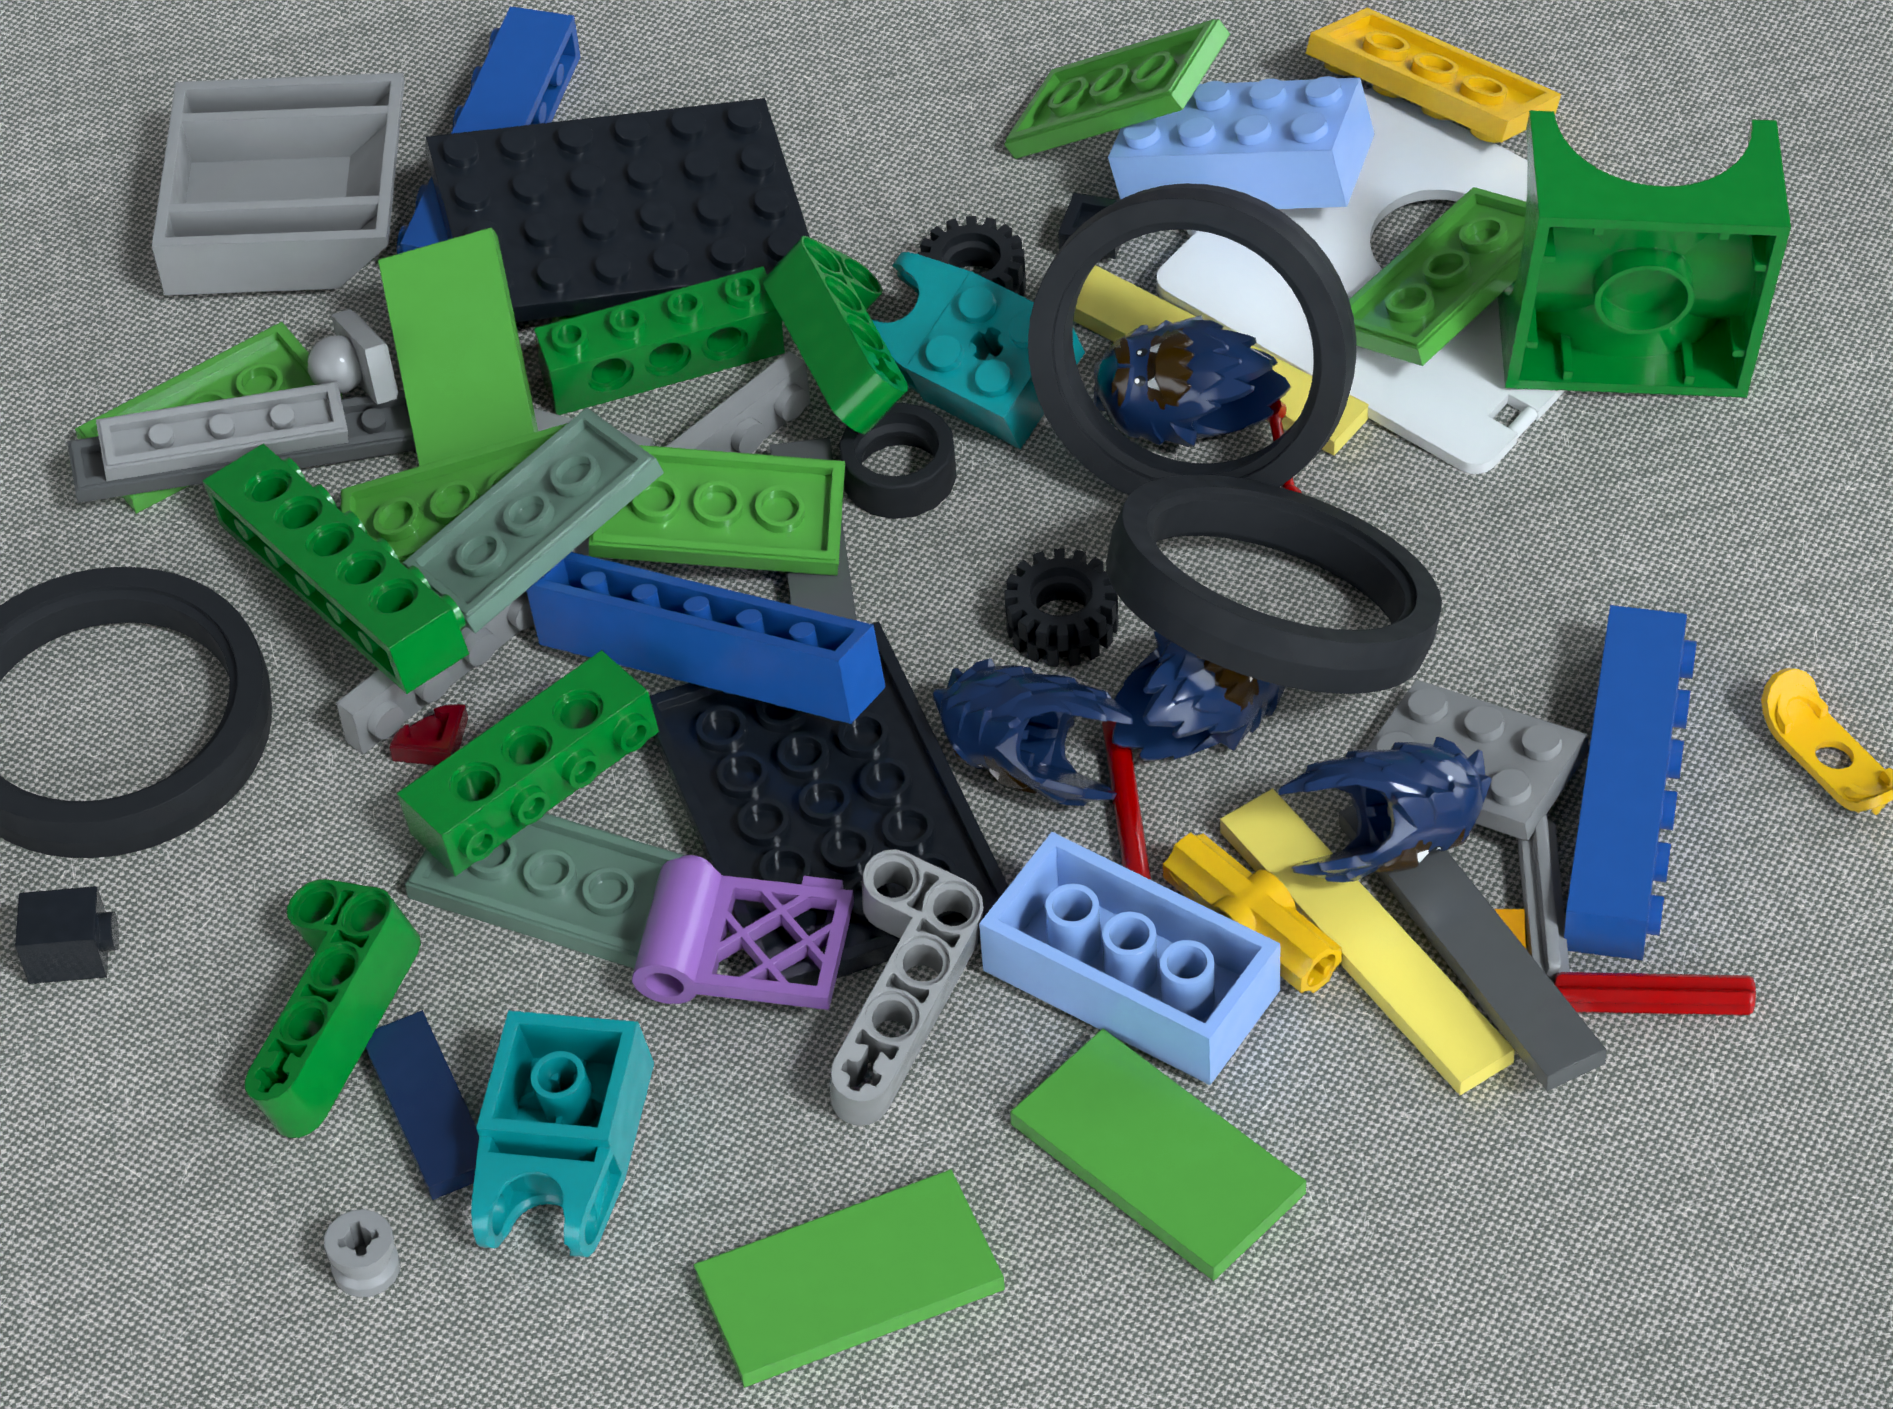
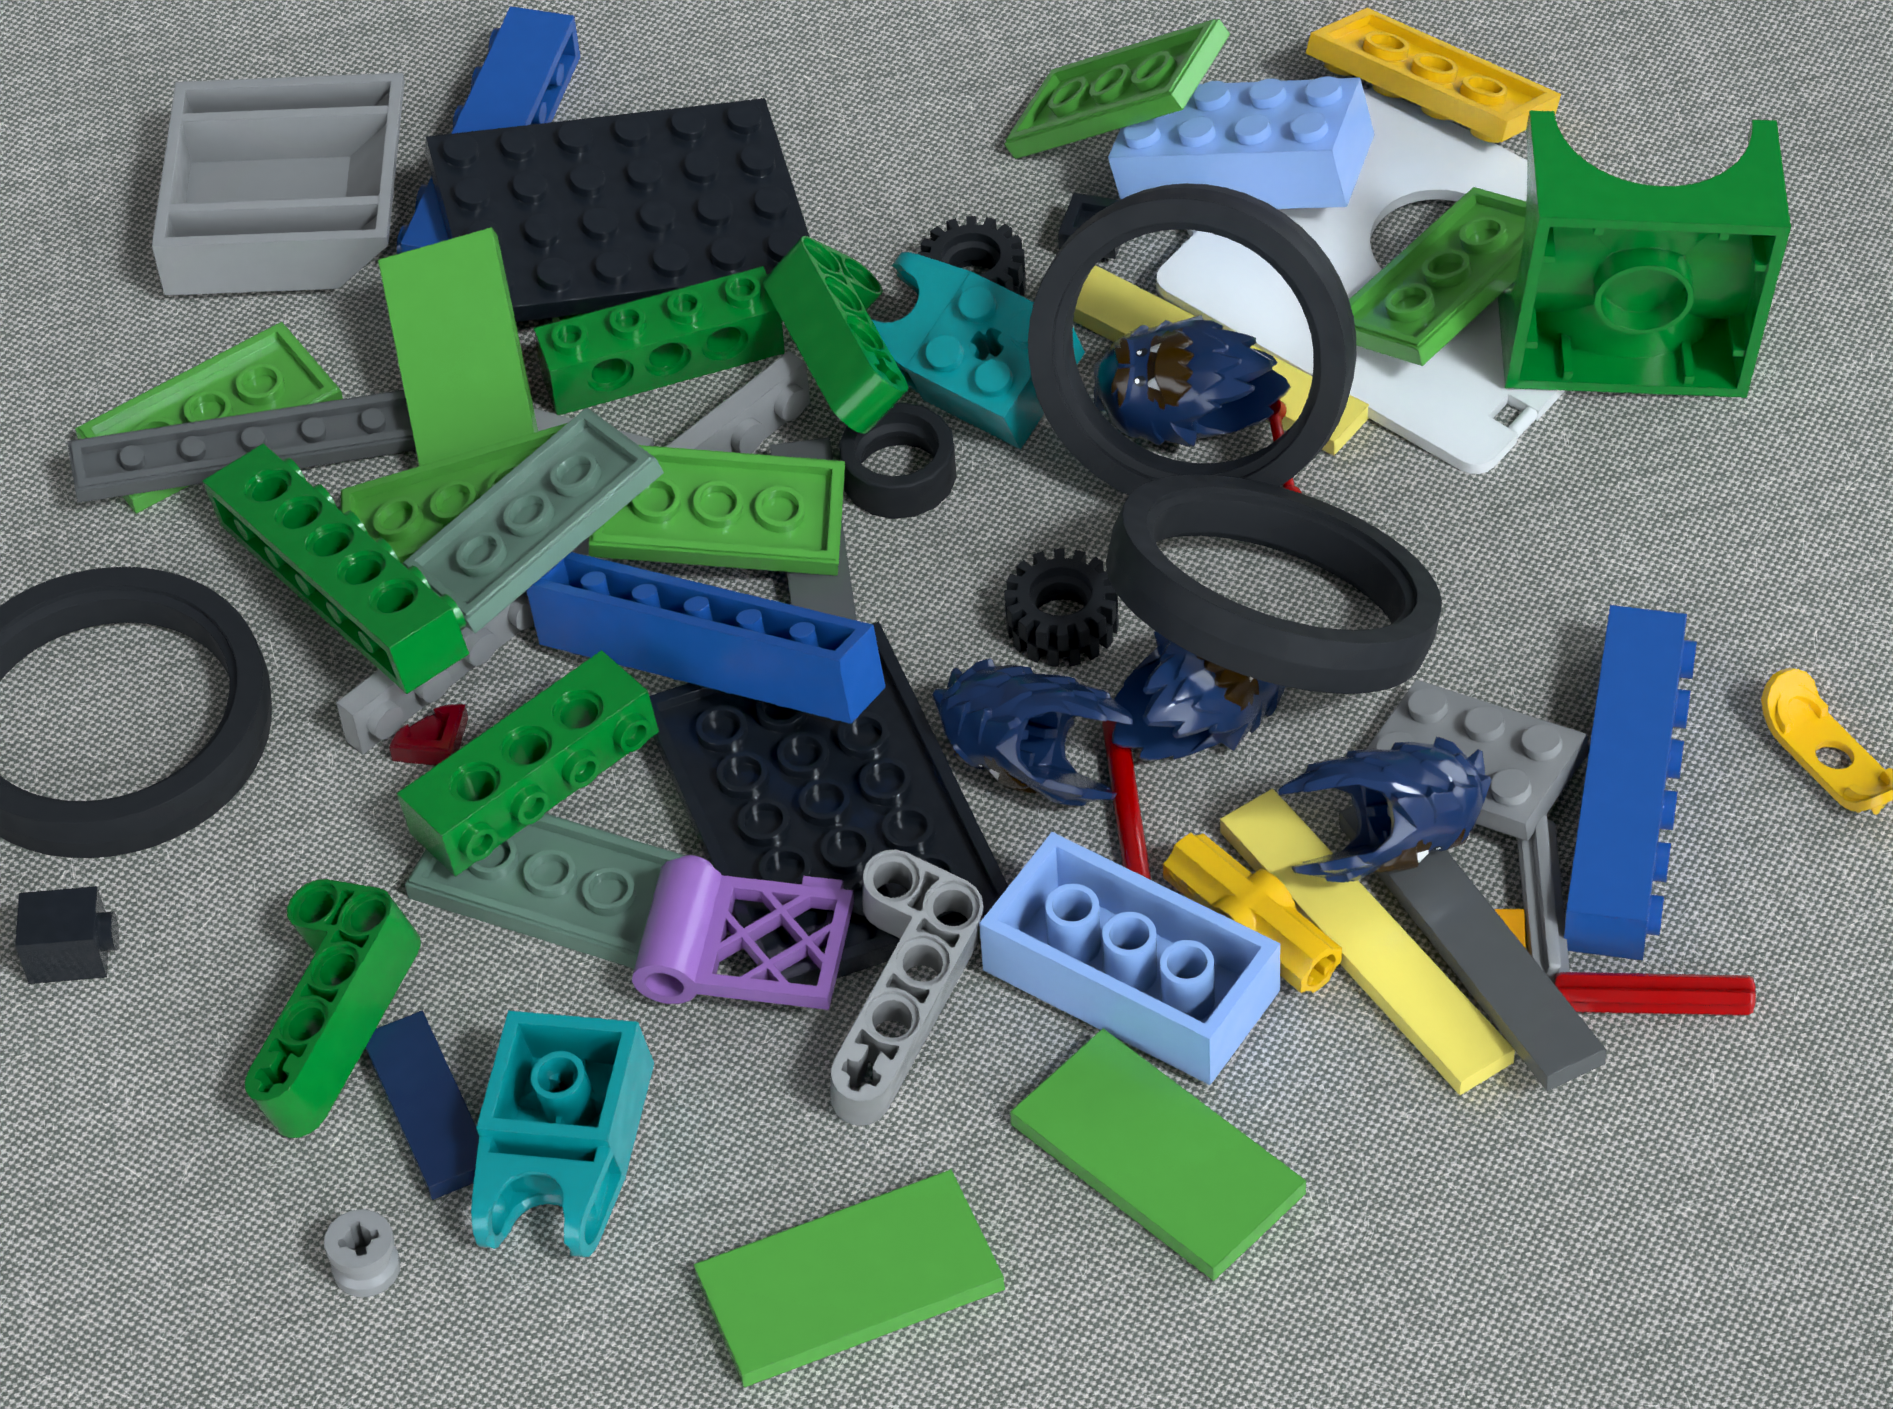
(221, 430): light grey tile -> none
(353, 359): light grey tile -> none

